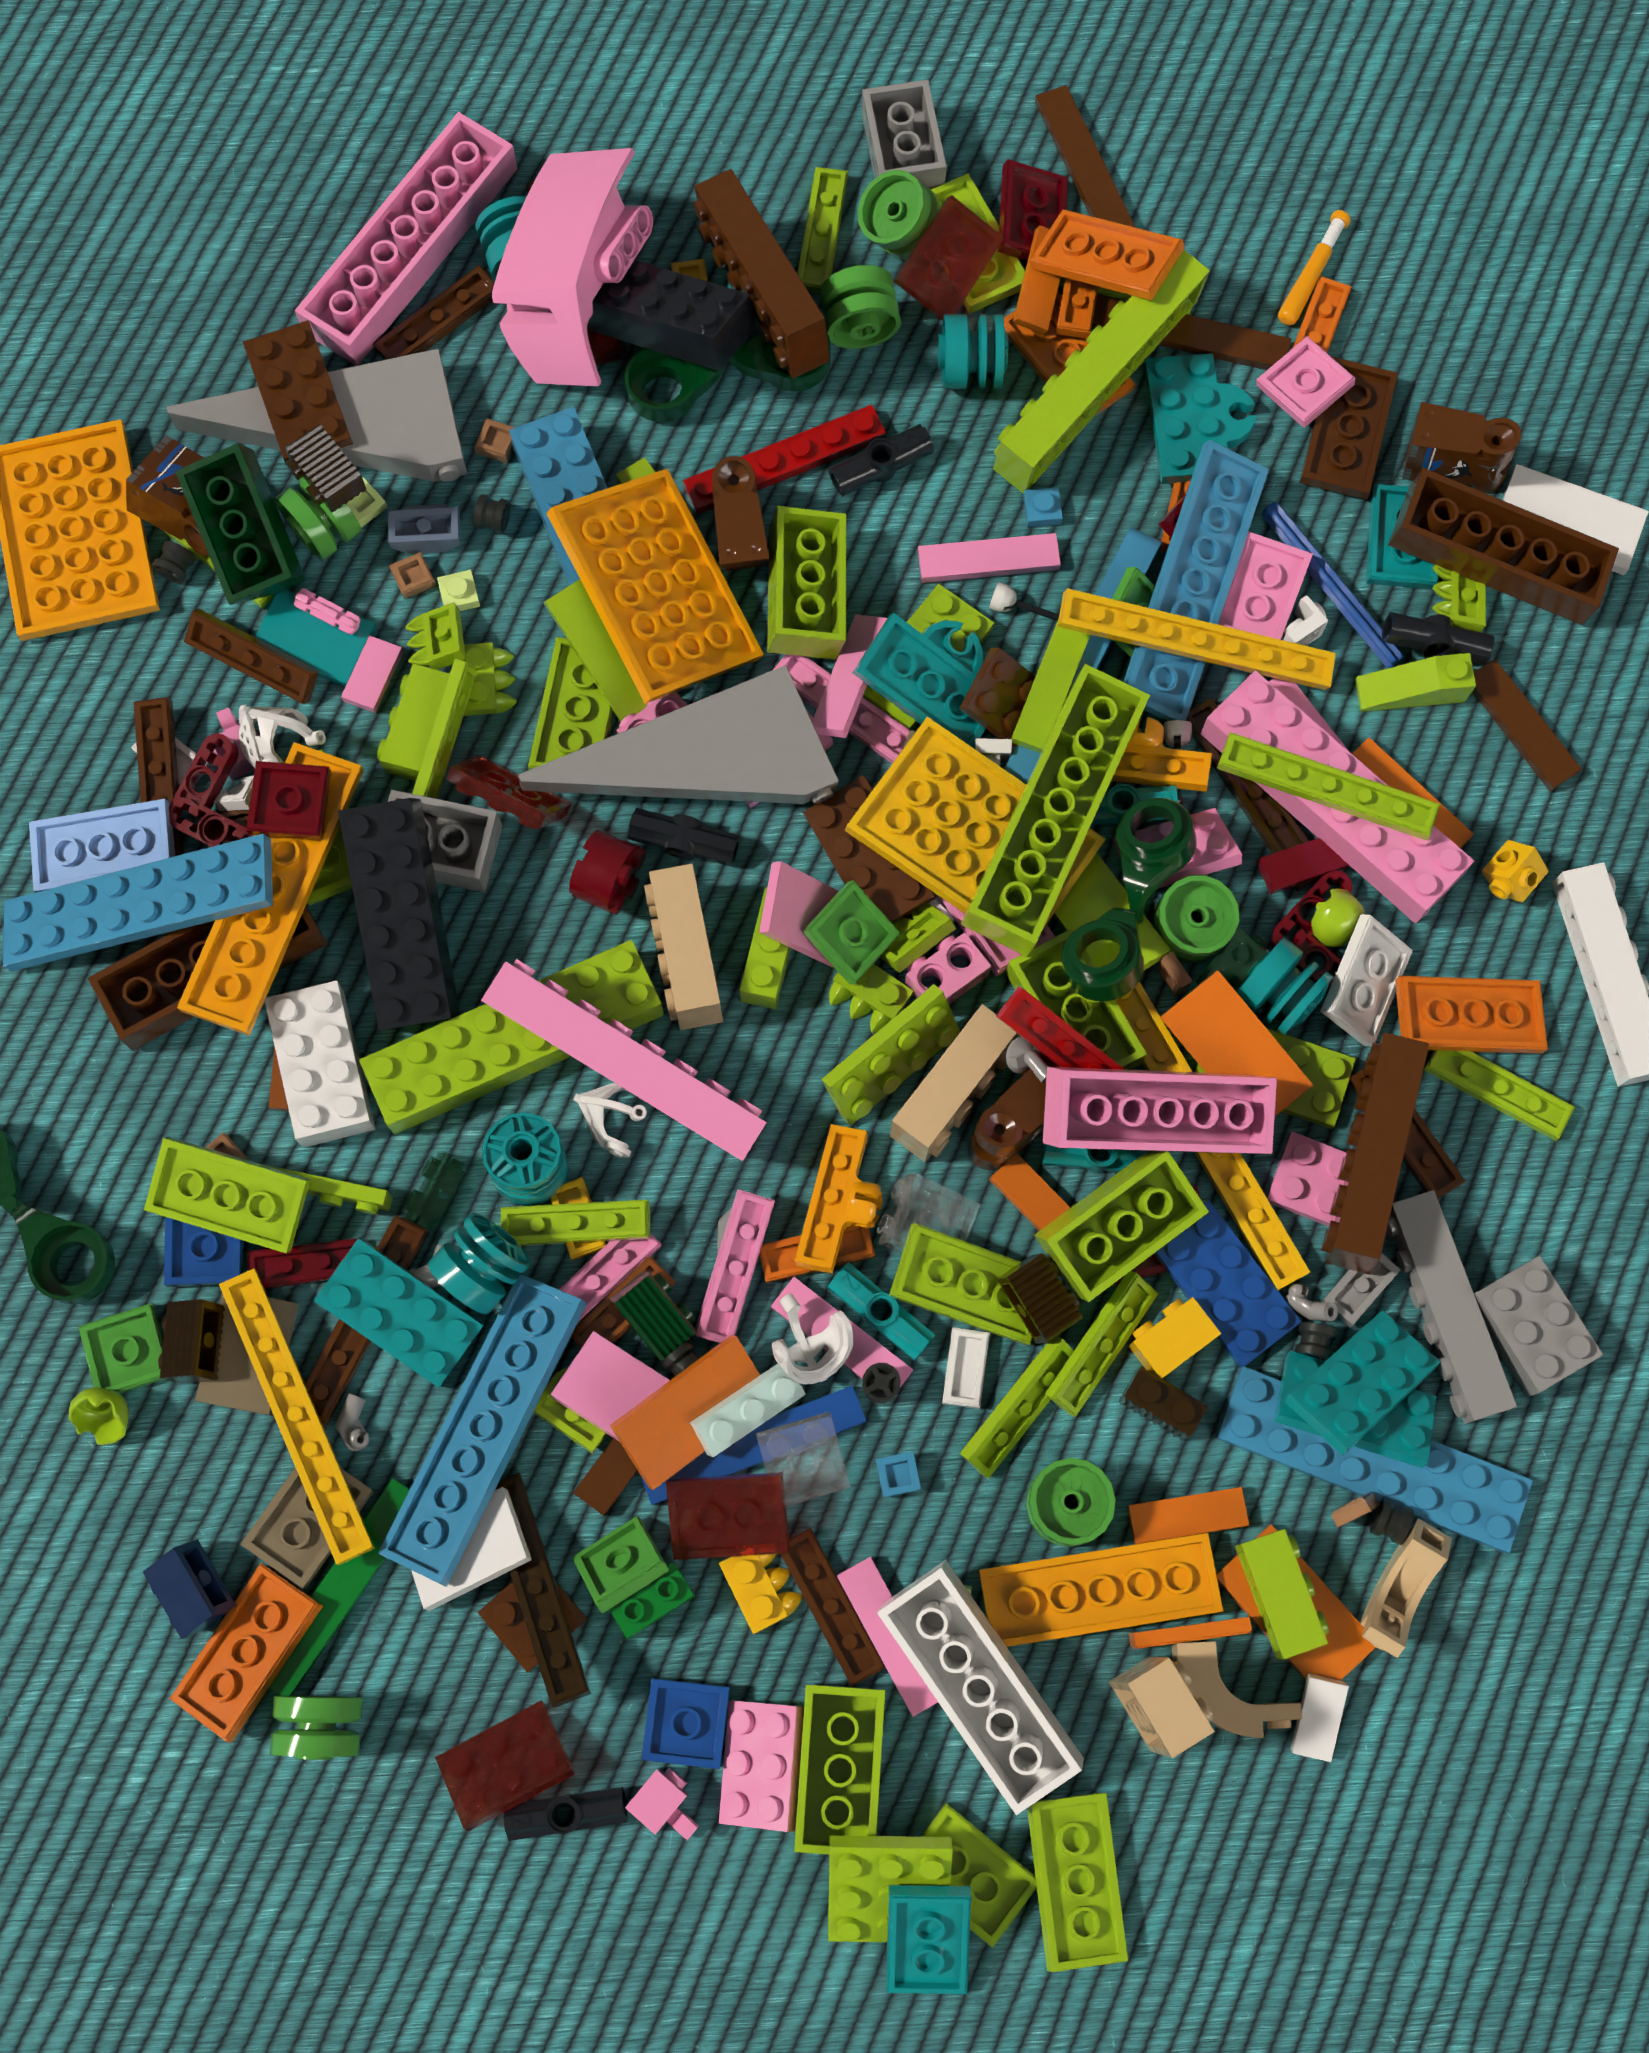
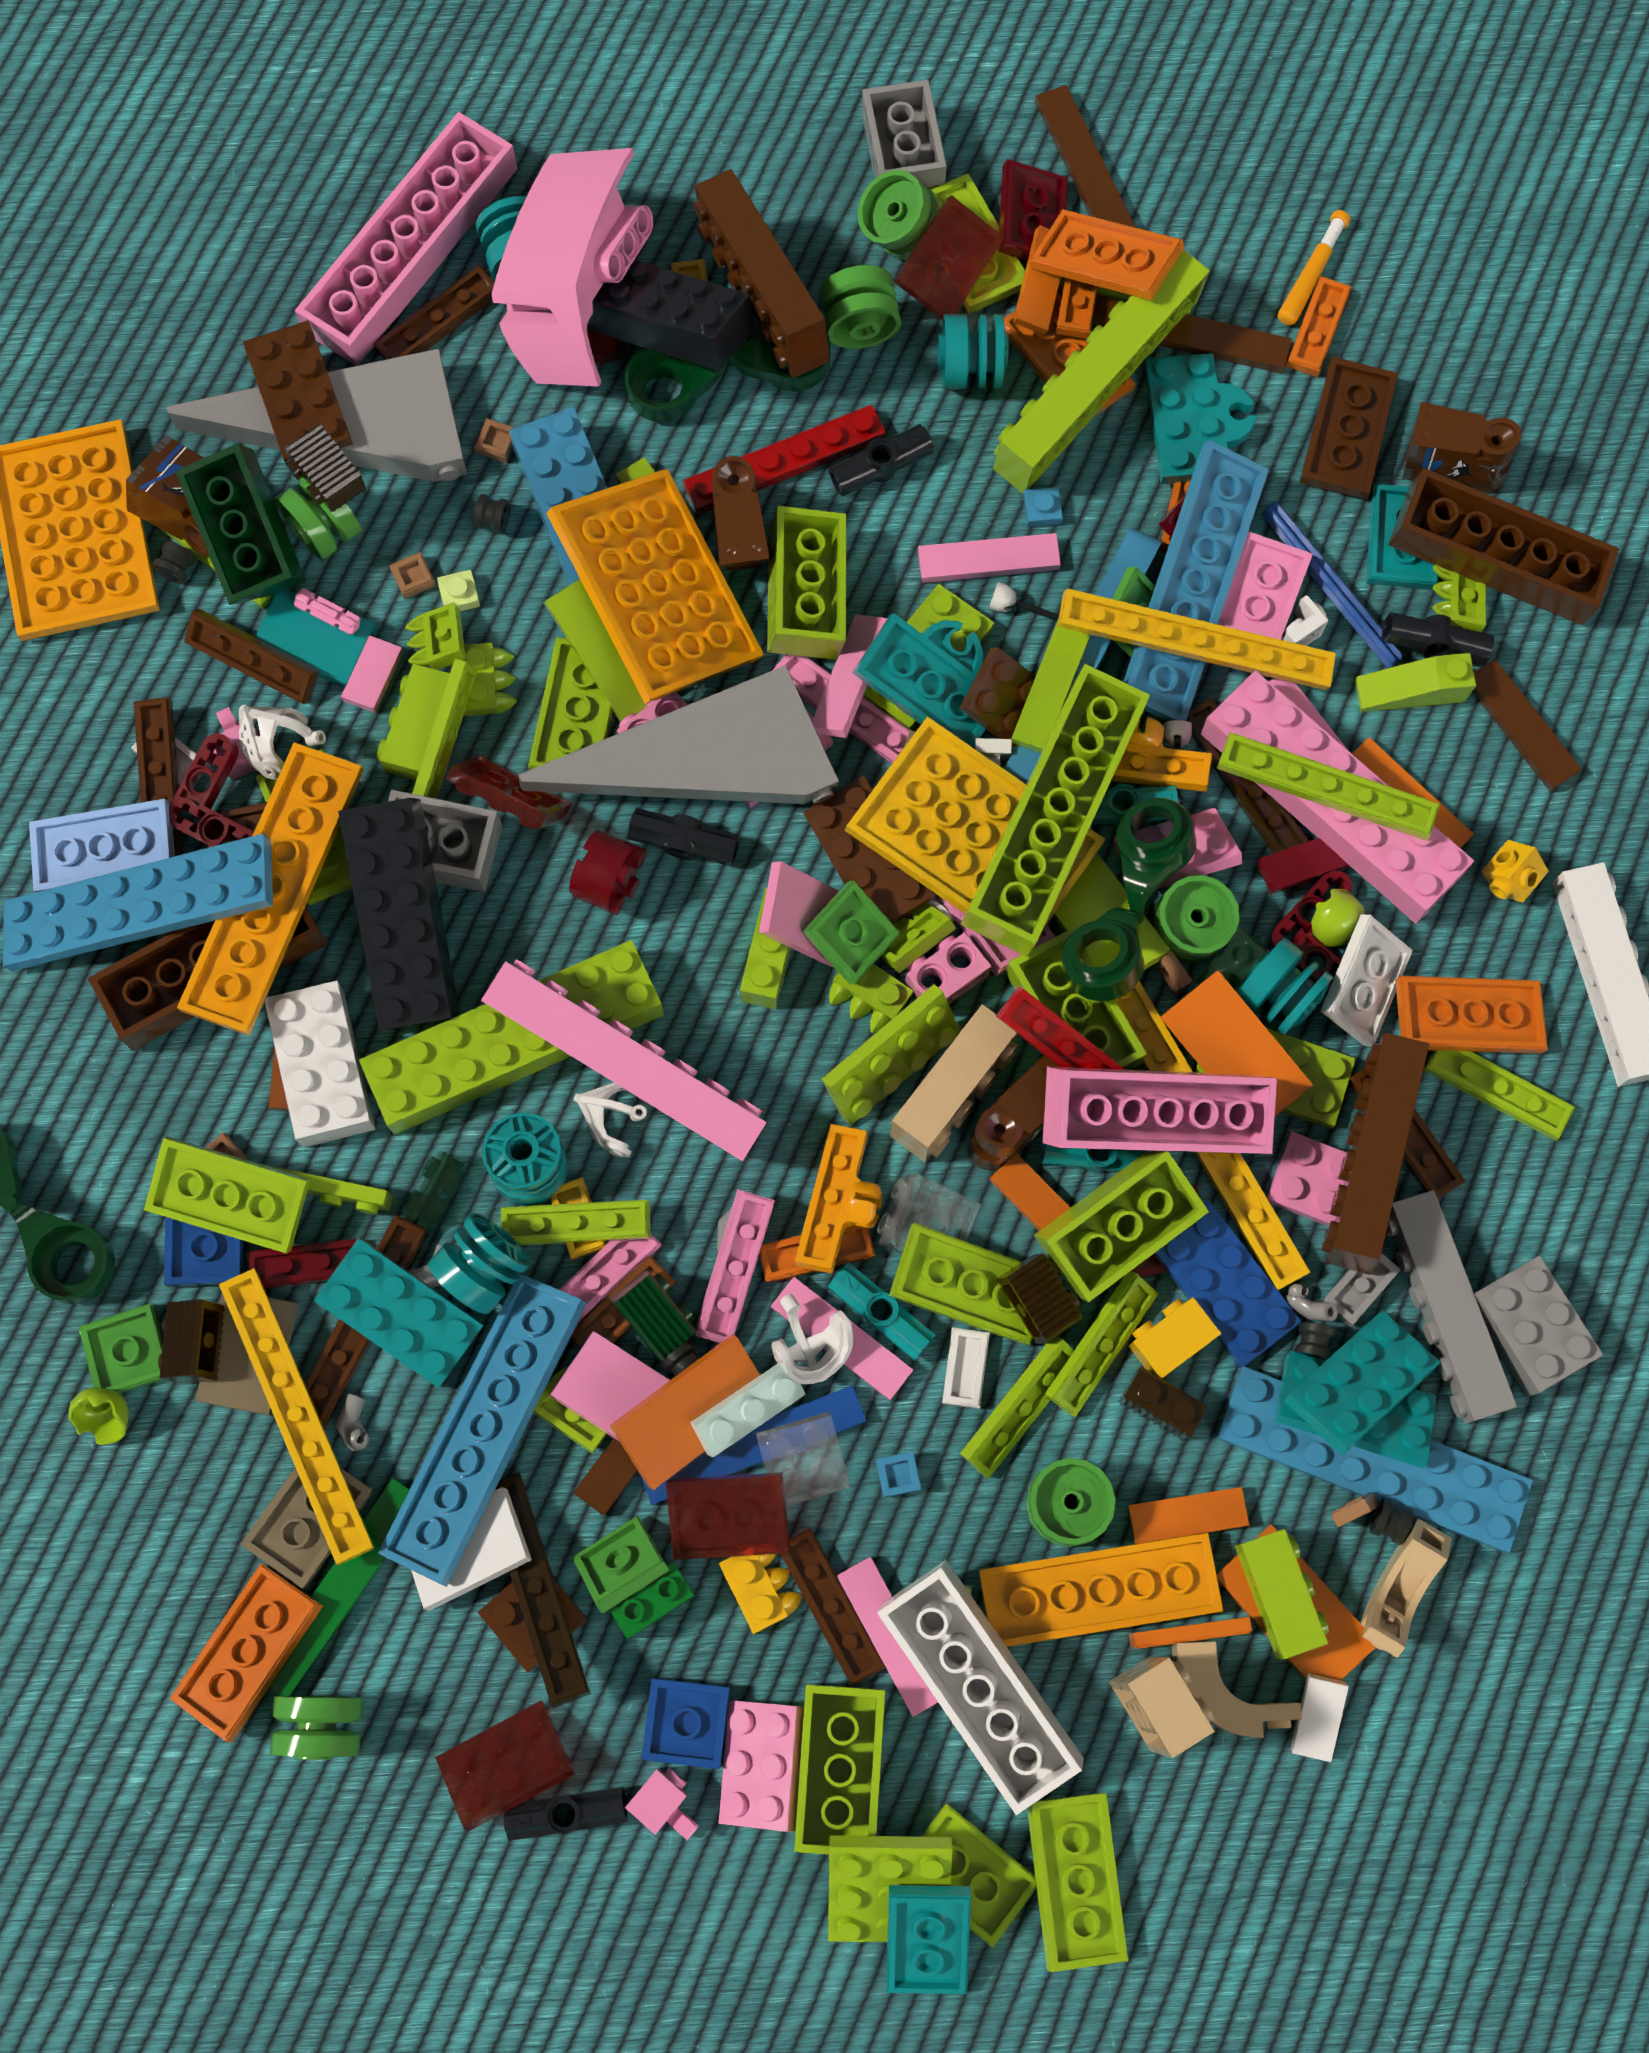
(189, 1588): dark blue brick -> none
(236, 798): white tile -> none
(288, 800): dark red tile -> none
(367, 504): yellowish green plate -> none
(424, 529): sand blue slope -> none
(685, 945): tan brick -> none
(822, 227): lime tile -> none
(883, 1374): pearl dark grey wheel -> none
(1023, 1056): light grey plate -> none
(1305, 382): bright pink tile -> none
(1579, 510): white tile -> none

